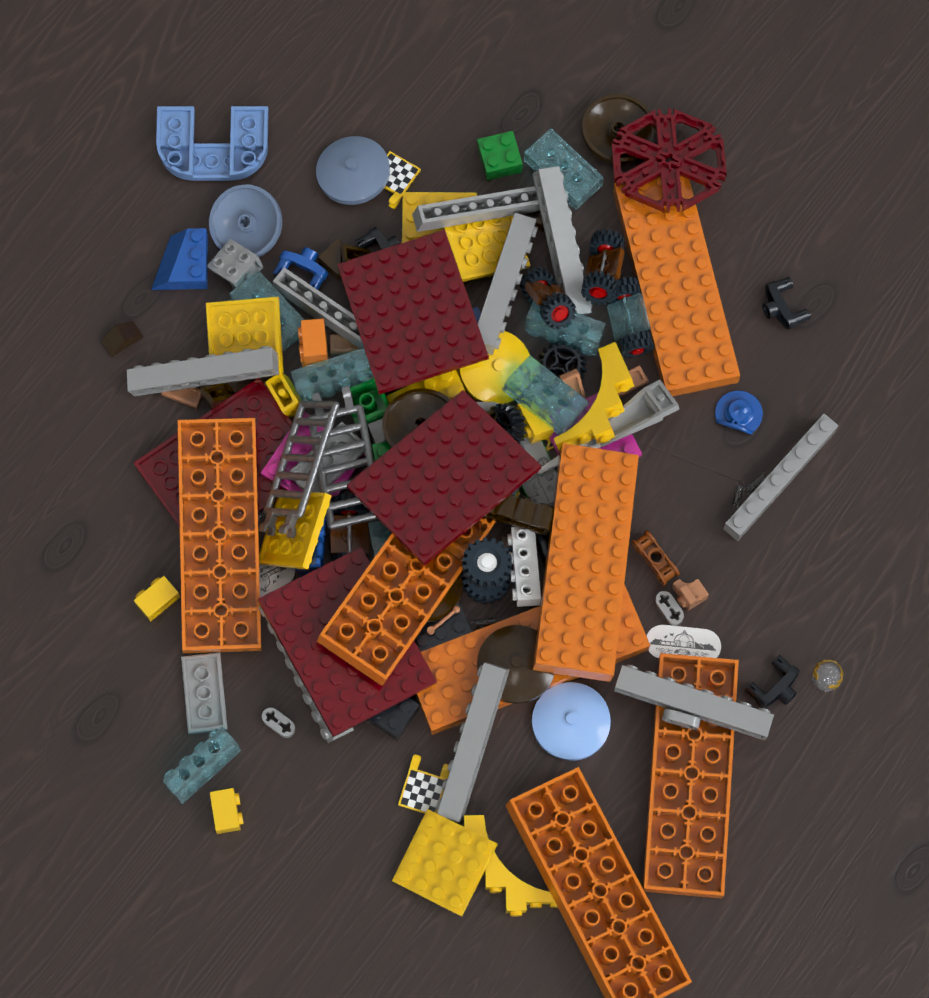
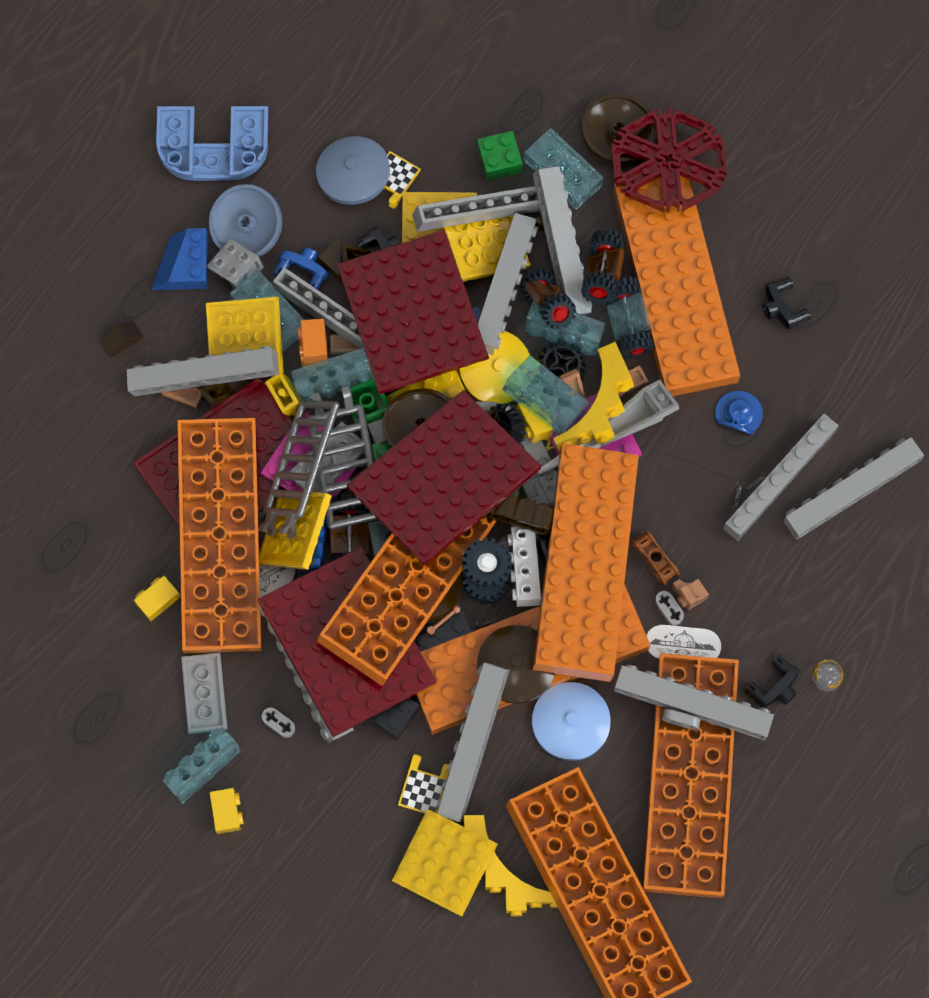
(853, 488): none -> light grey brick

